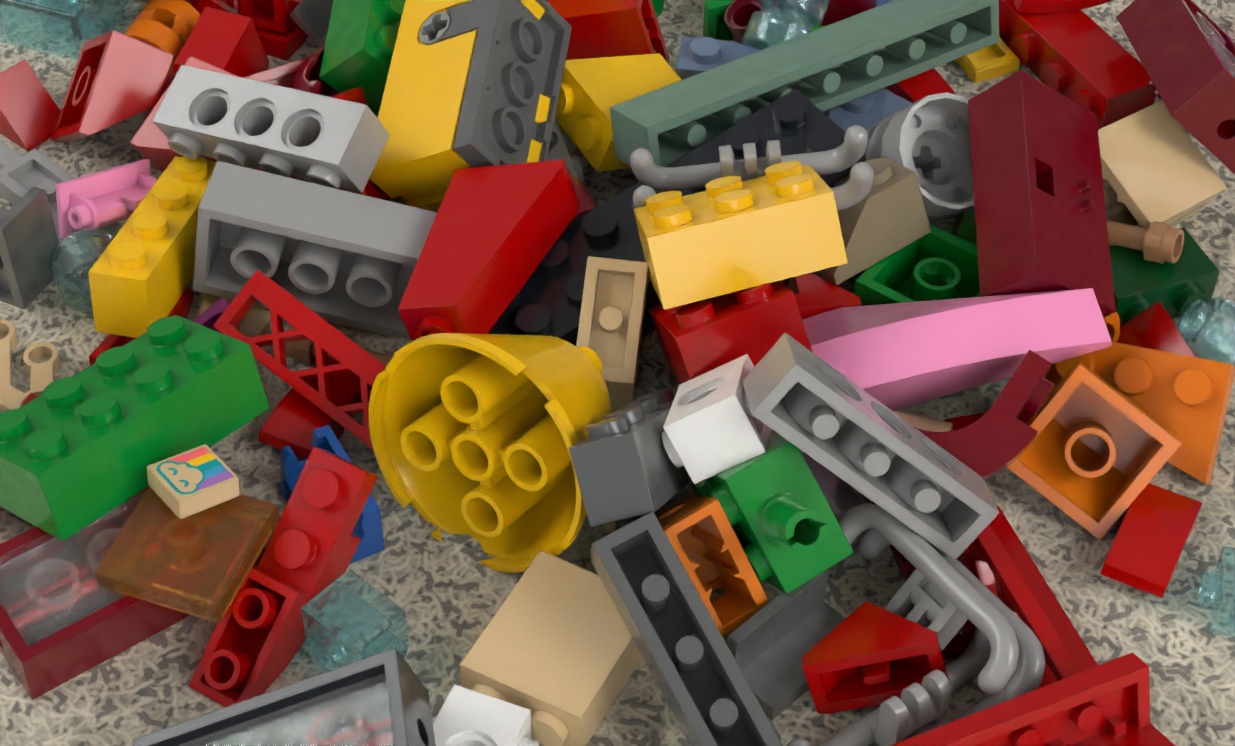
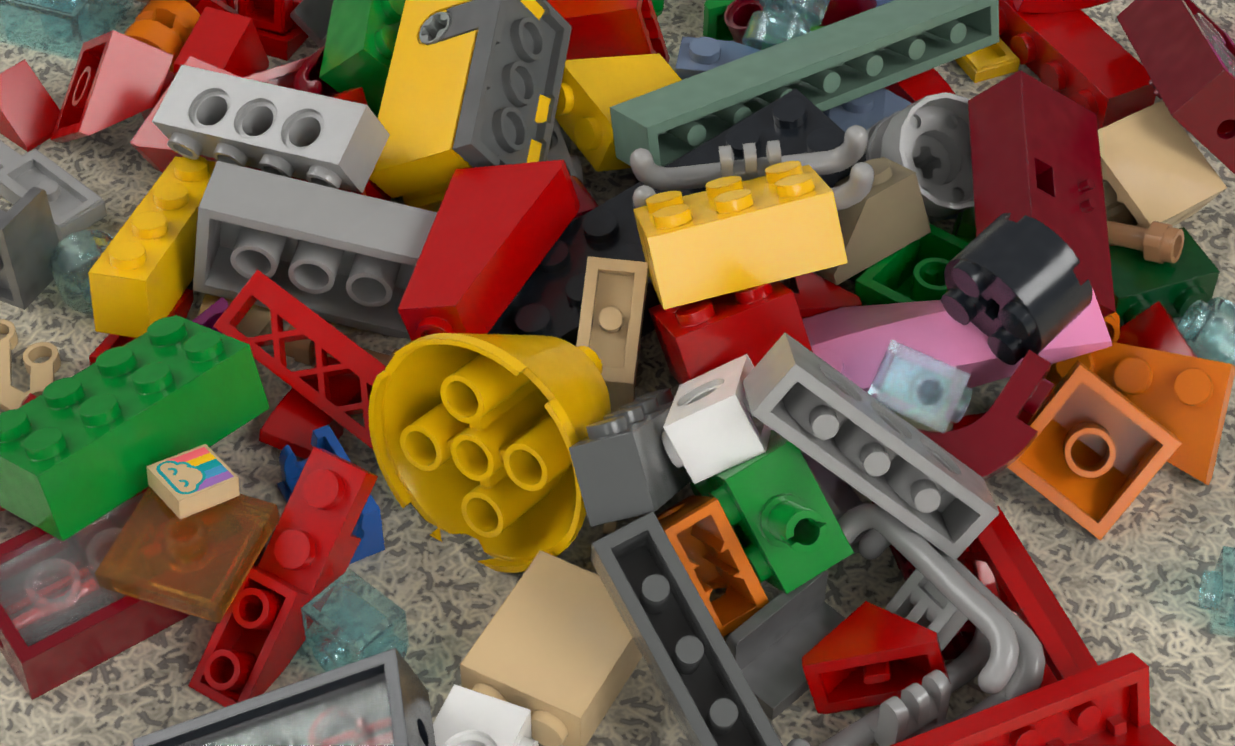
(102, 197): bright pink hinge -> none
(921, 387): none -> clear light blue brick
(1016, 286): none -> black brick
(1151, 539): red slope -> none

